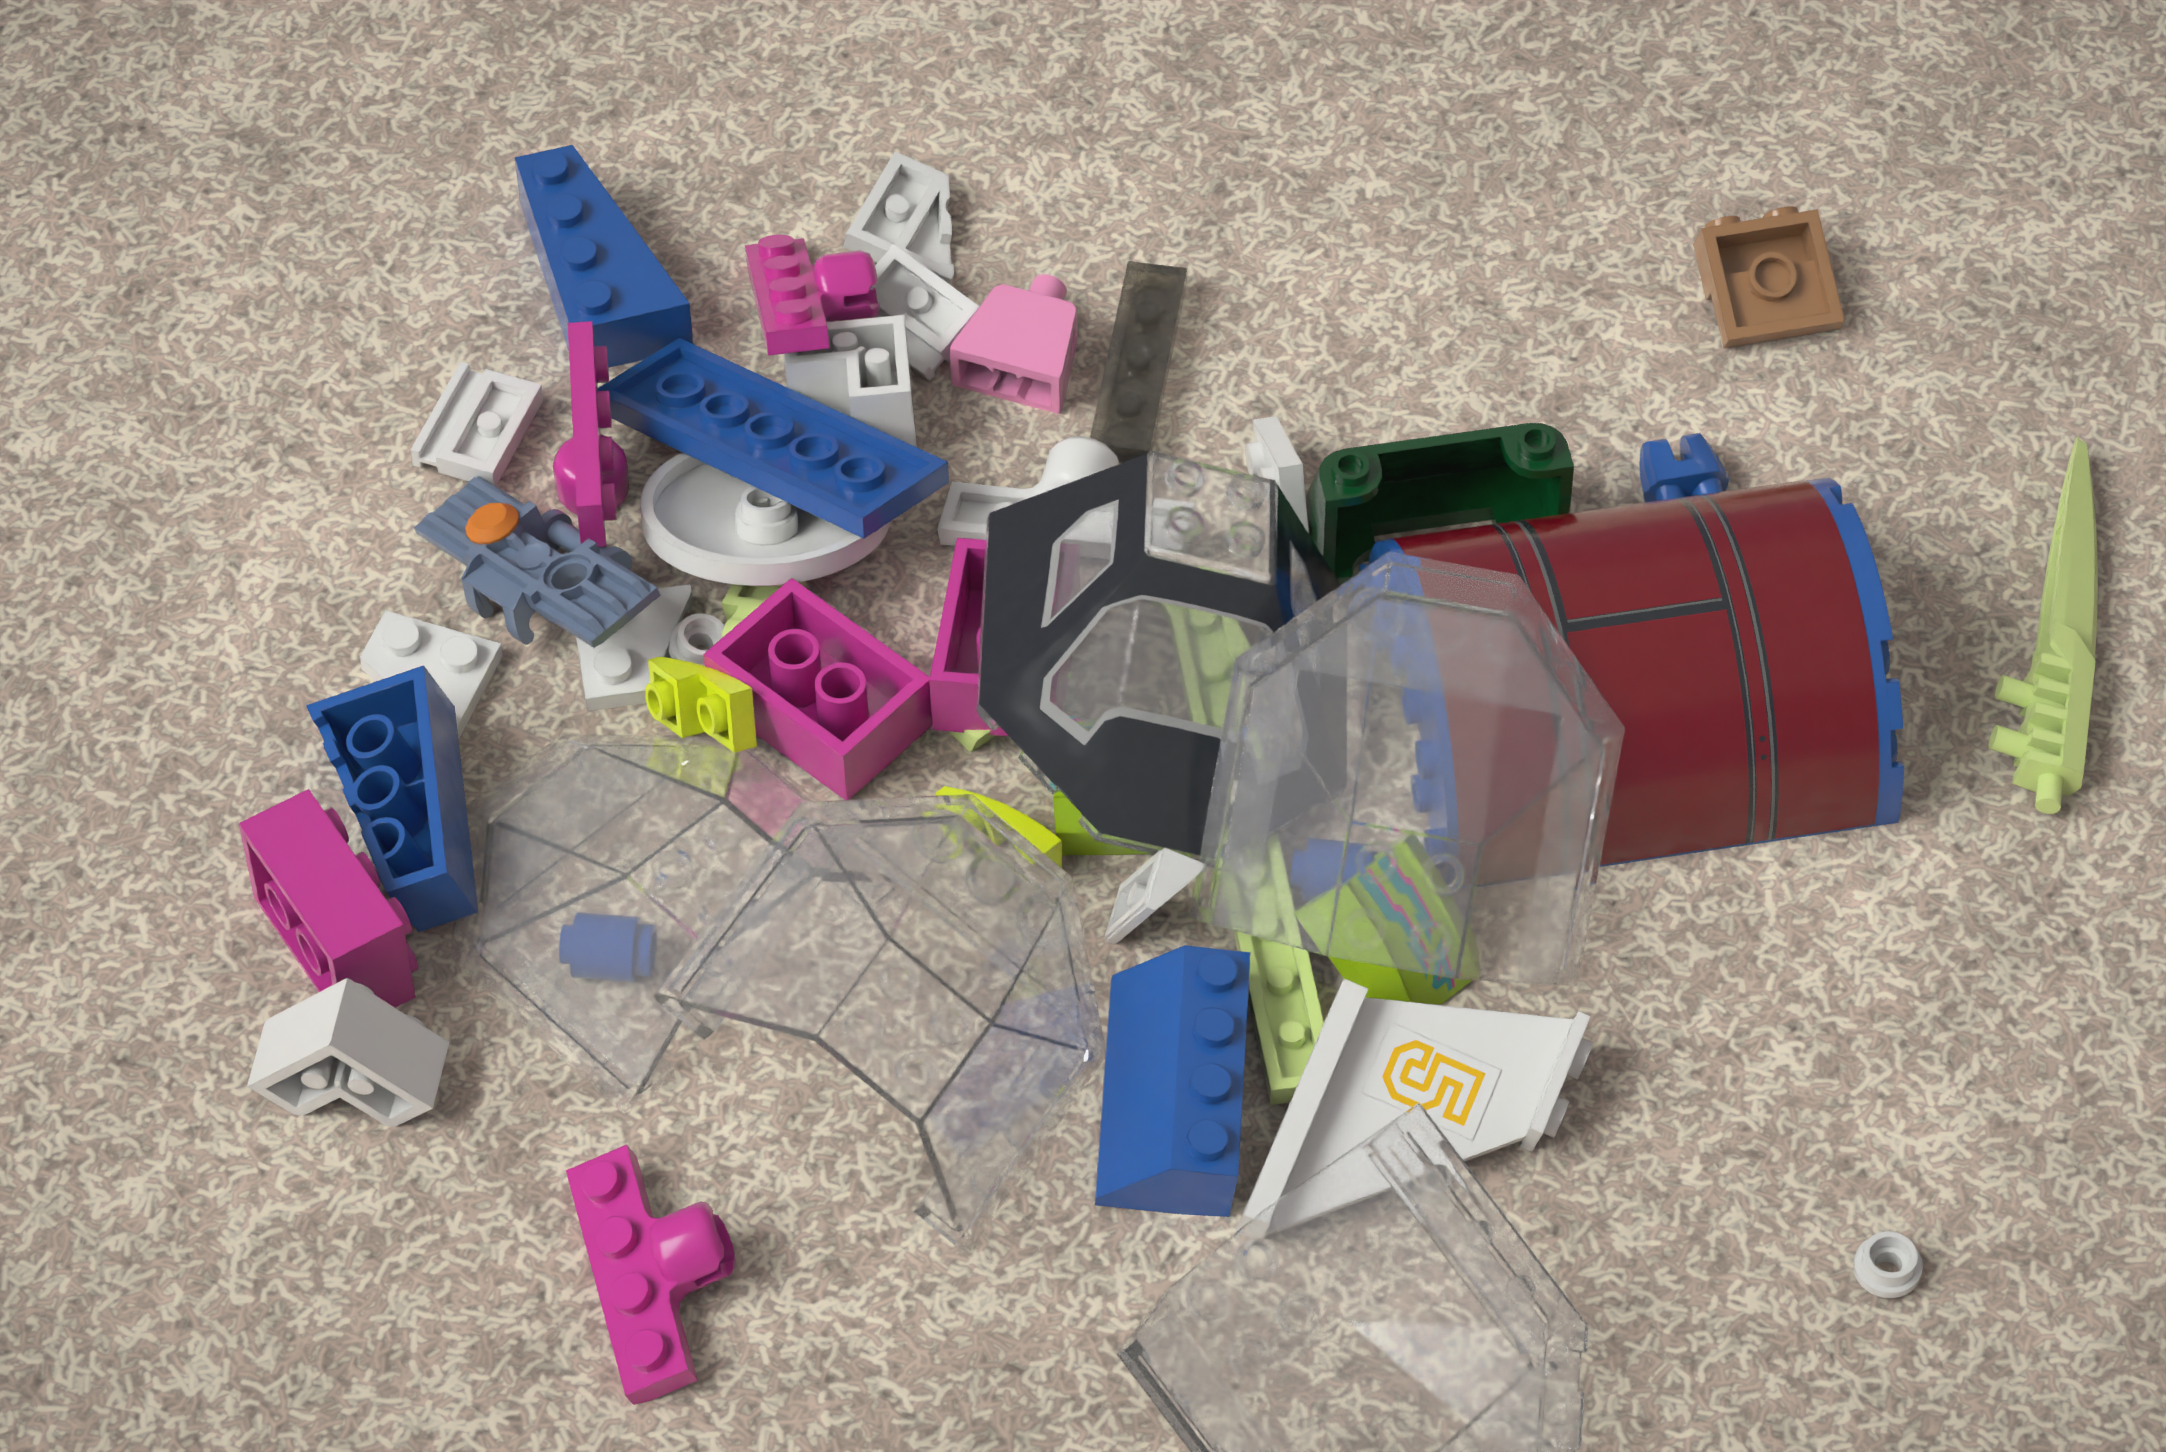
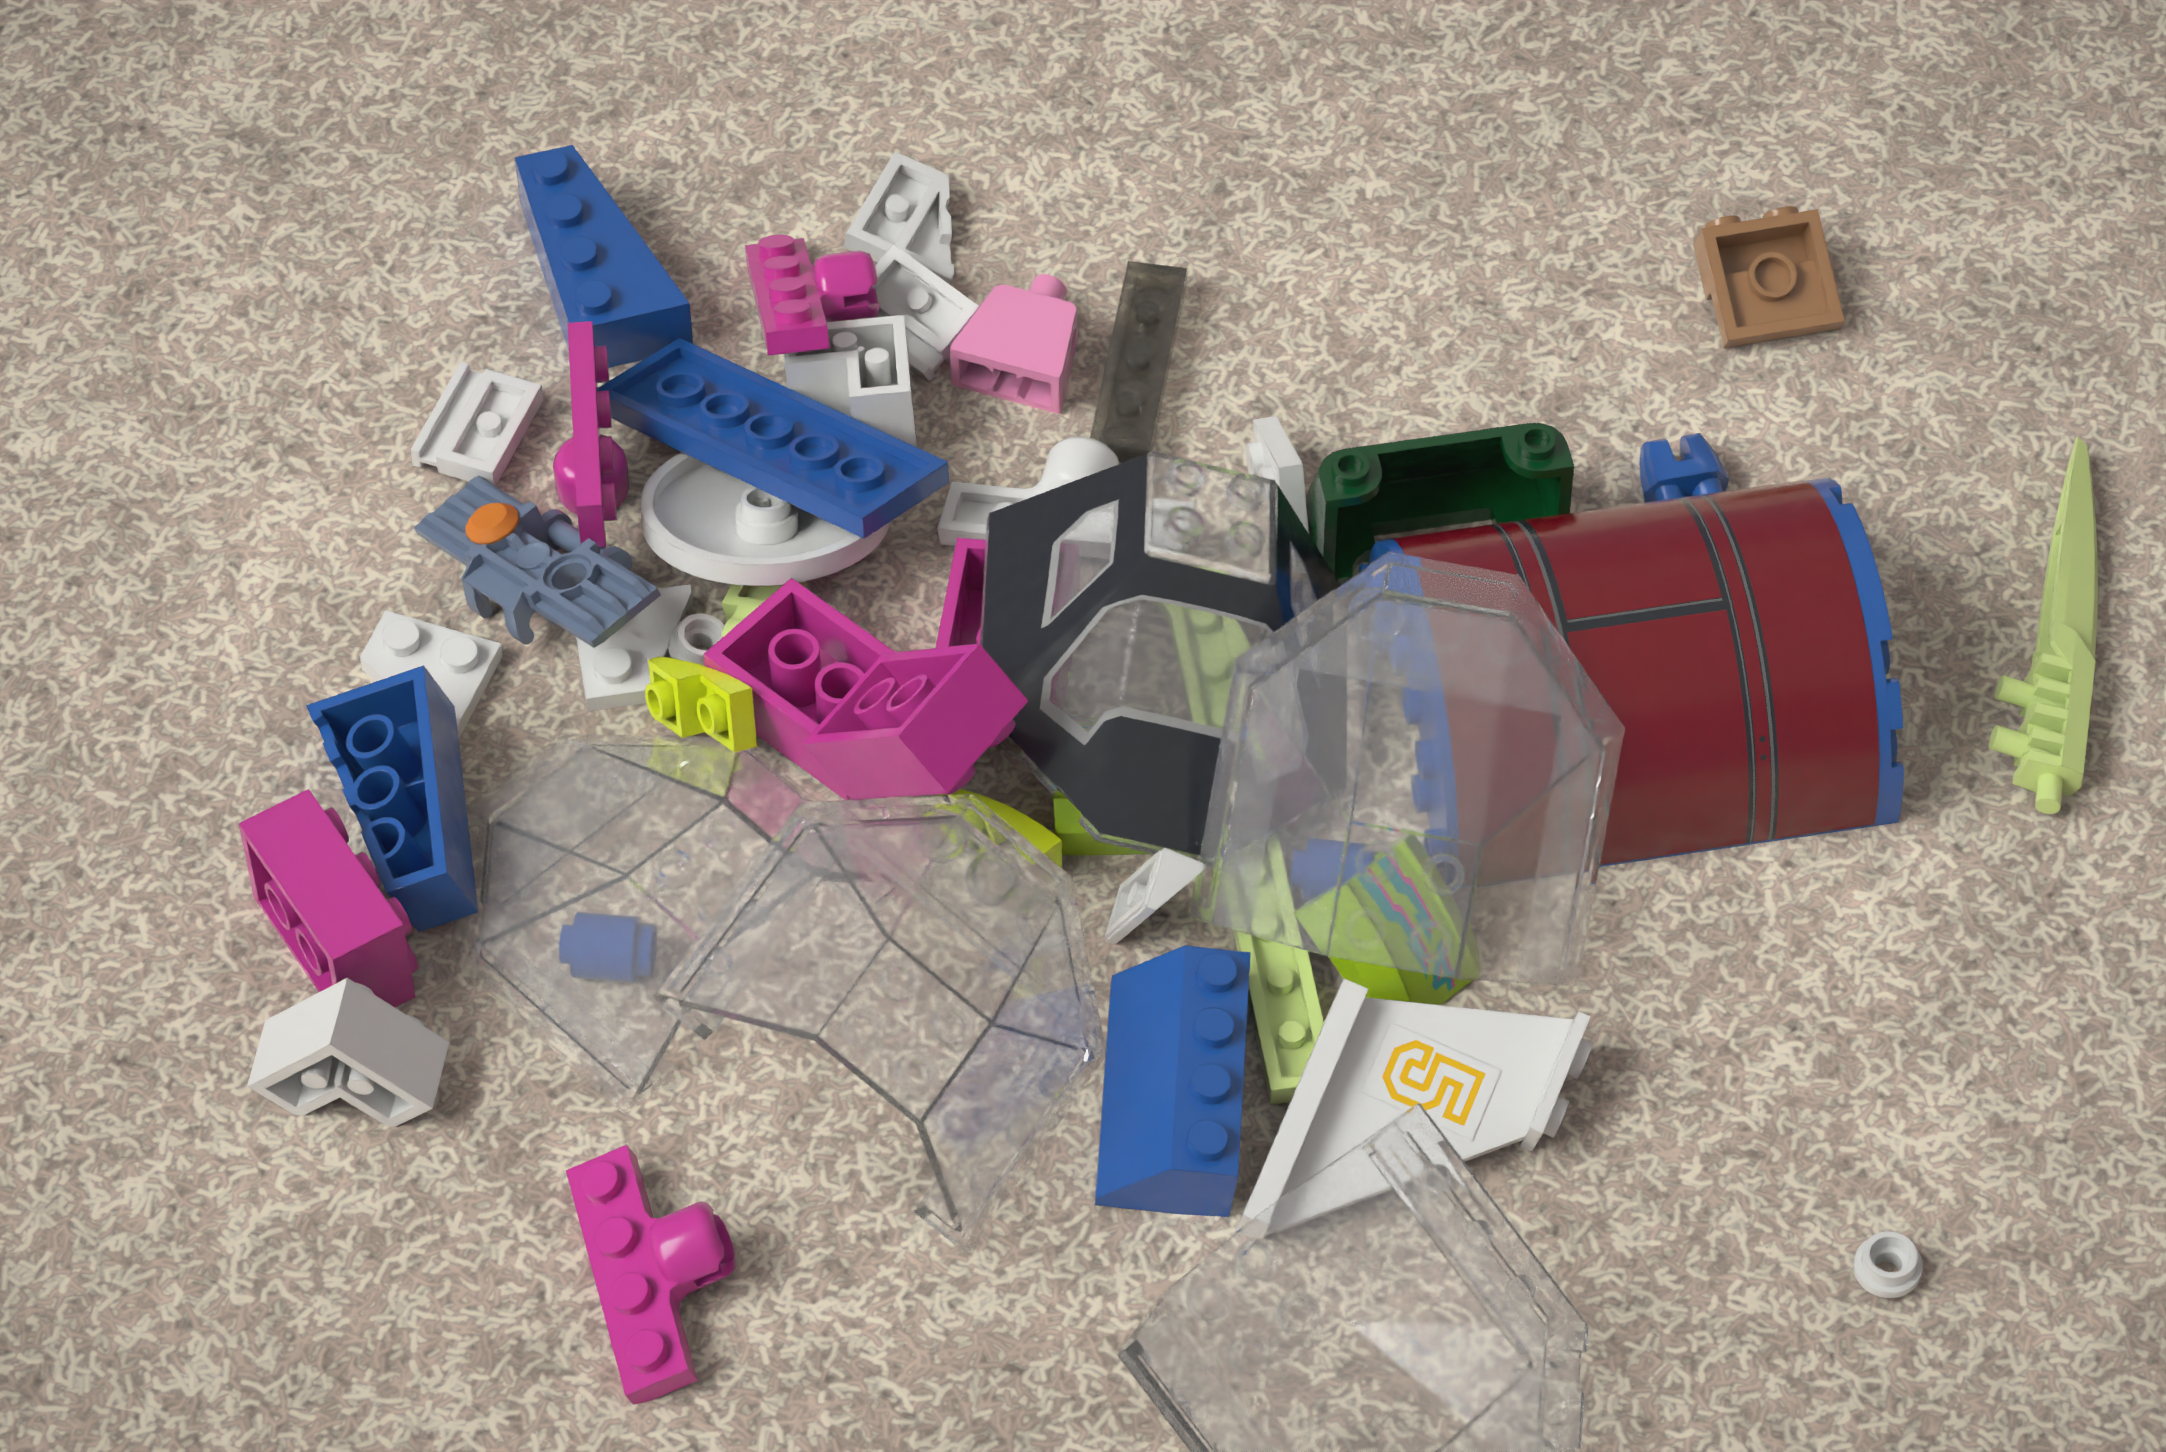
(917, 723): none -> dark pink brick

